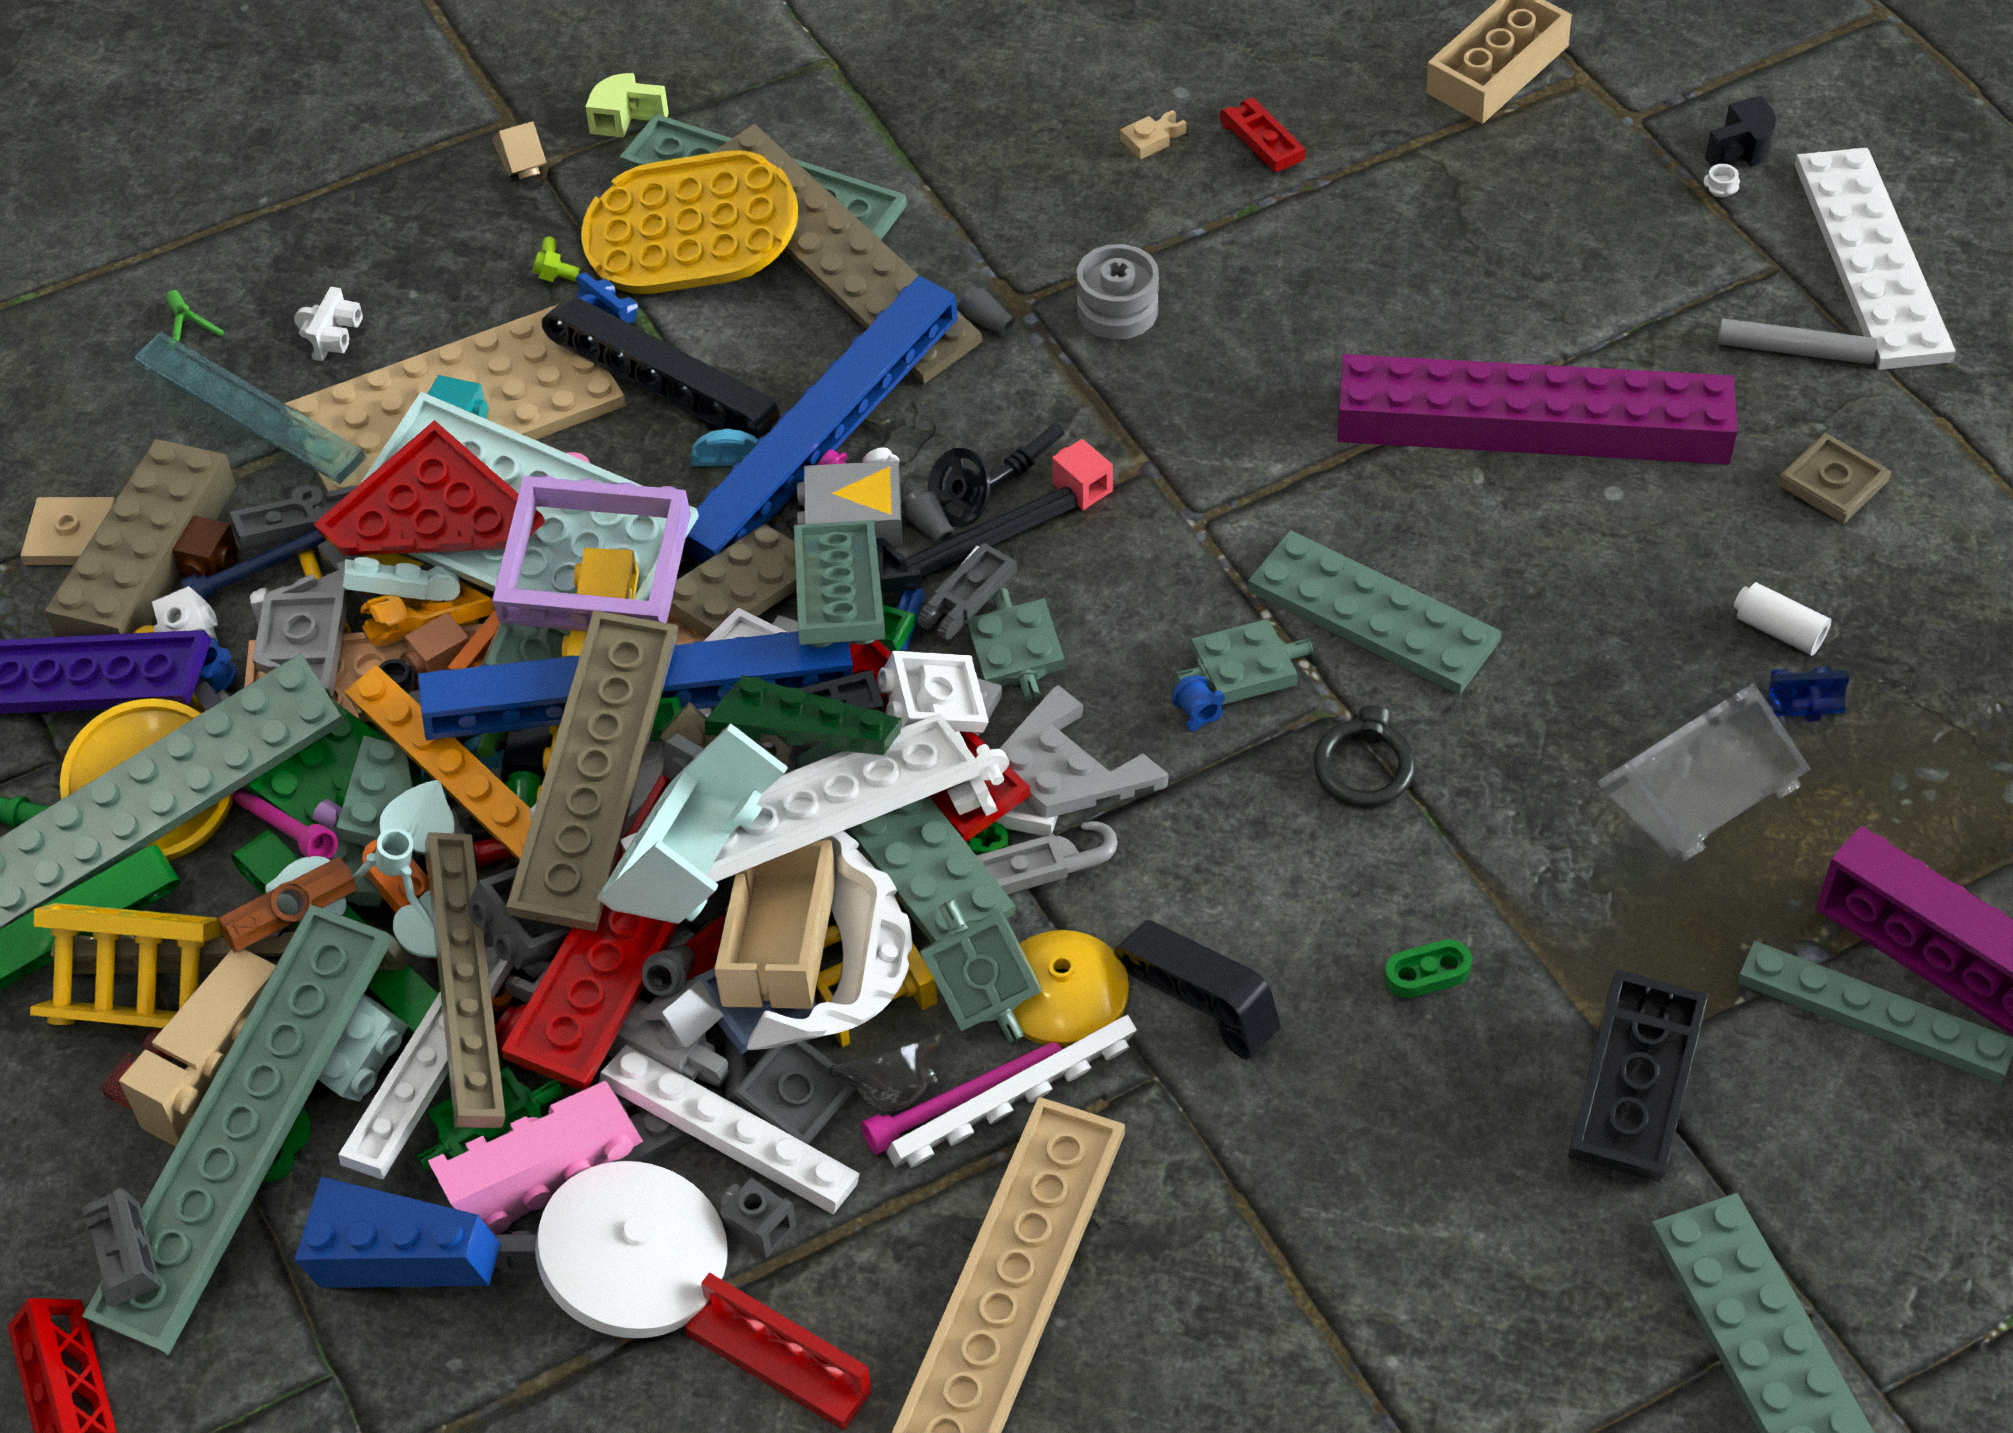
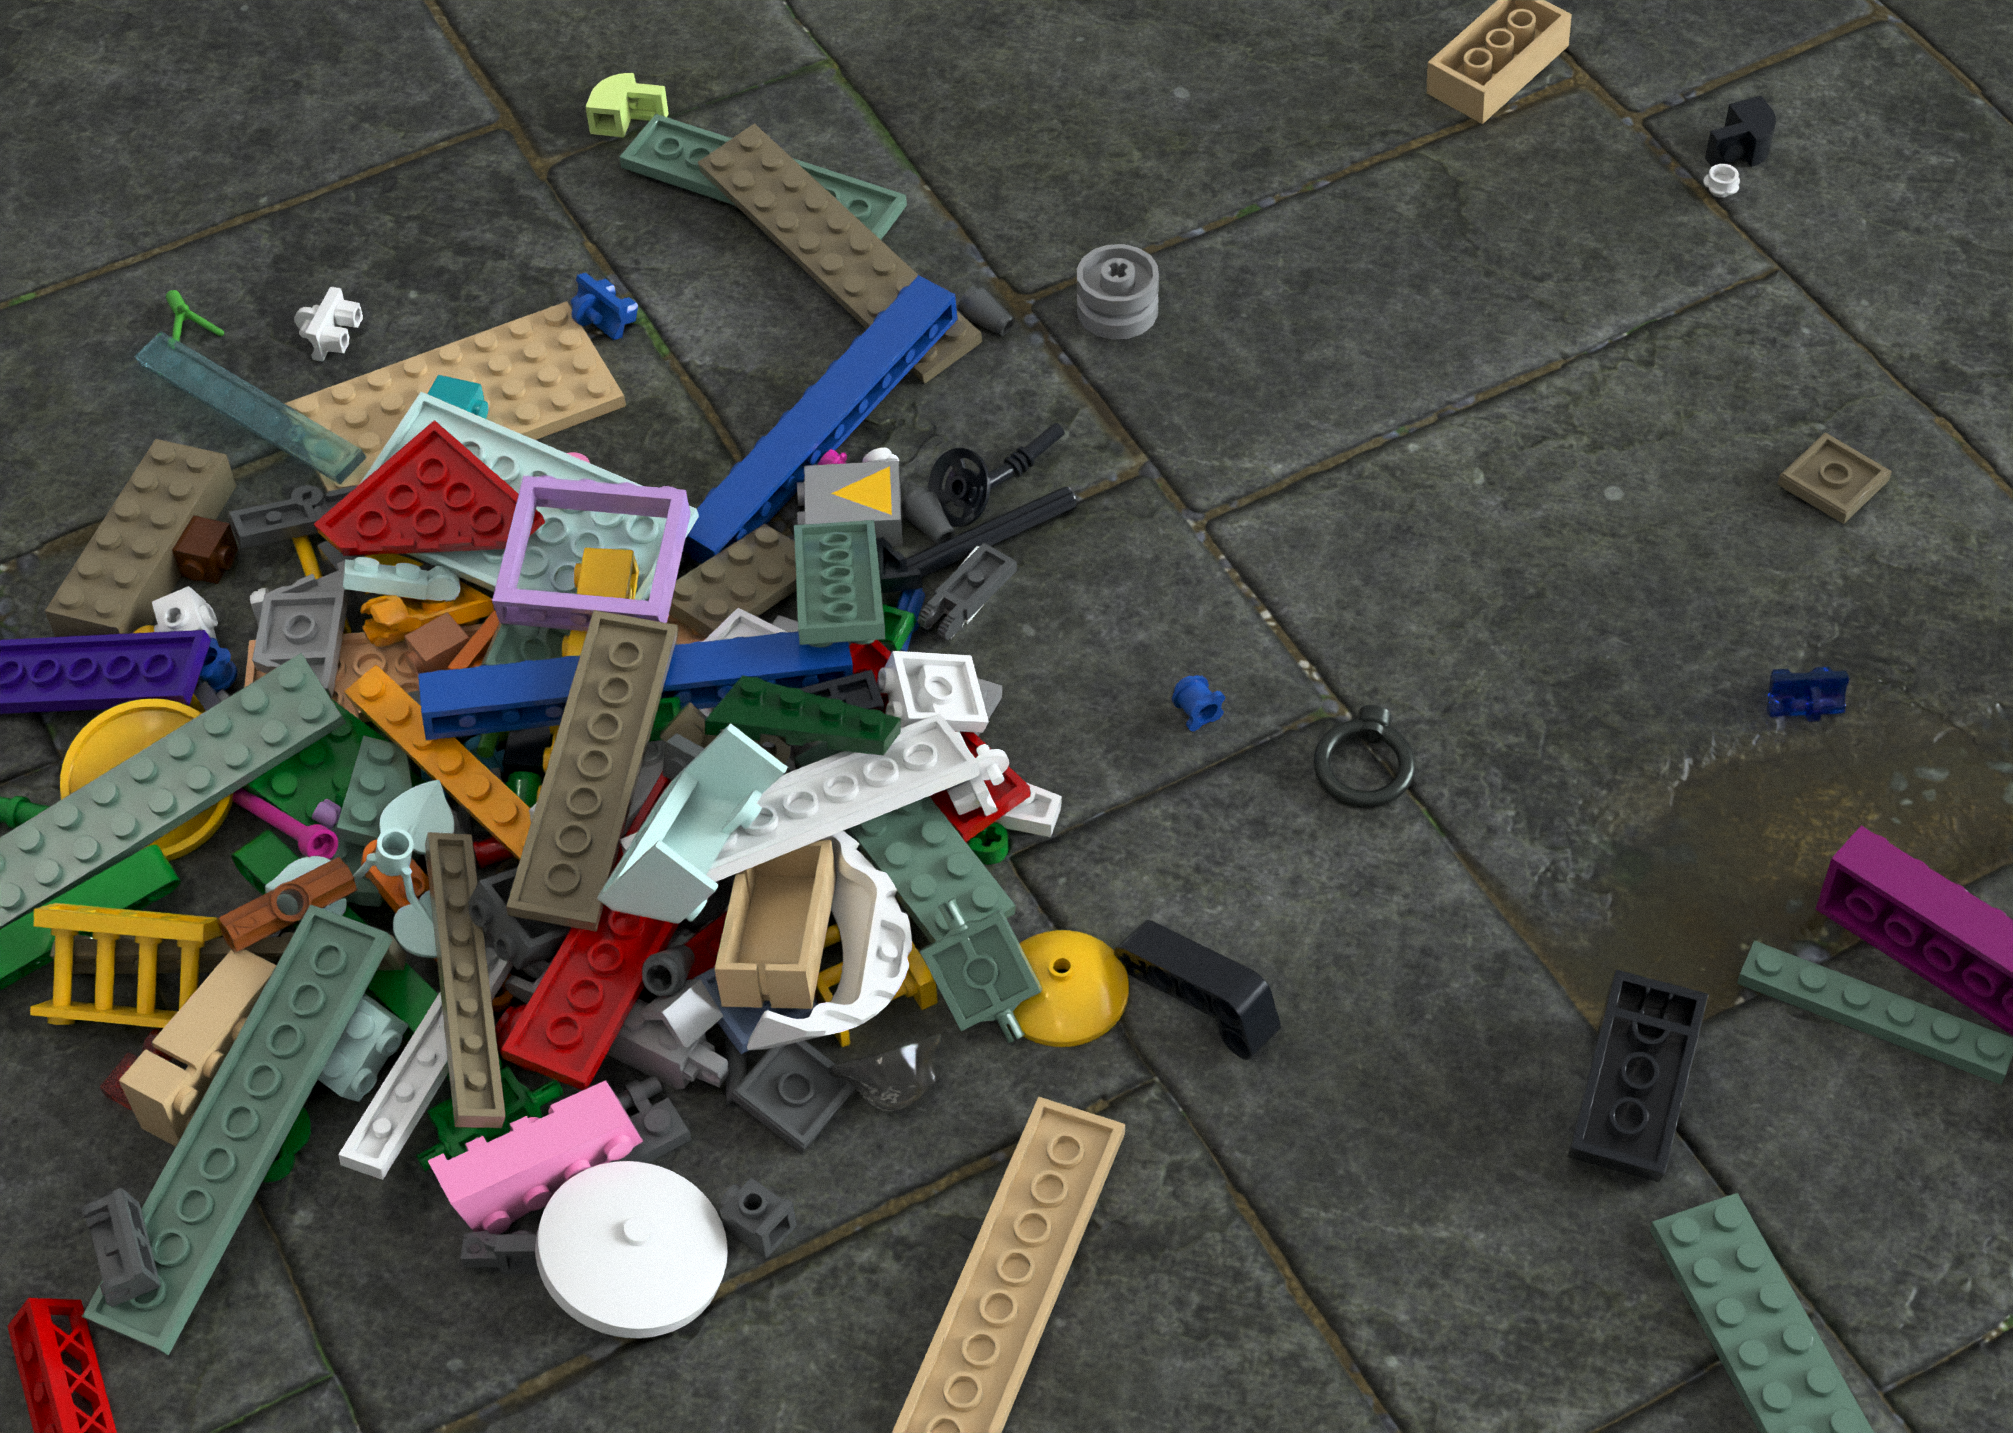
(62, 528): tan plate -> none
(207, 586): dark blue piece -> none
(392, 1241): blue wedge -> none
(400, 673): black plate -> none
(520, 150): tan slope -> none
(549, 265): lime piece -> none
(659, 368): black beam -> none
(690, 222): yellow plate -> none
(722, 448): medium azure plate -> none
(730, 1129): white plate -> none
(780, 1353): red fence -> none
(882, 1131): dark pink piece -> none
(997, 1101): white plate -> none
(1016, 644): sand green plate -> none
(1046, 859): light grey plate -> none
(1060, 771): light grey wing -> none
(1084, 472): coral brick -> none
(1151, 136): tan plate -> none
(1246, 660): sand green plate -> none
(1263, 134): red plate -> none
(1375, 612): sand green plate -> none
(1425, 968): green plate -> none
(1537, 409): magenta brick -> none
(1707, 773): clear windscreen -> none
(1782, 618): white brick -> none
(1797, 341): light grey piece -> none
(1874, 258): white plate -> none

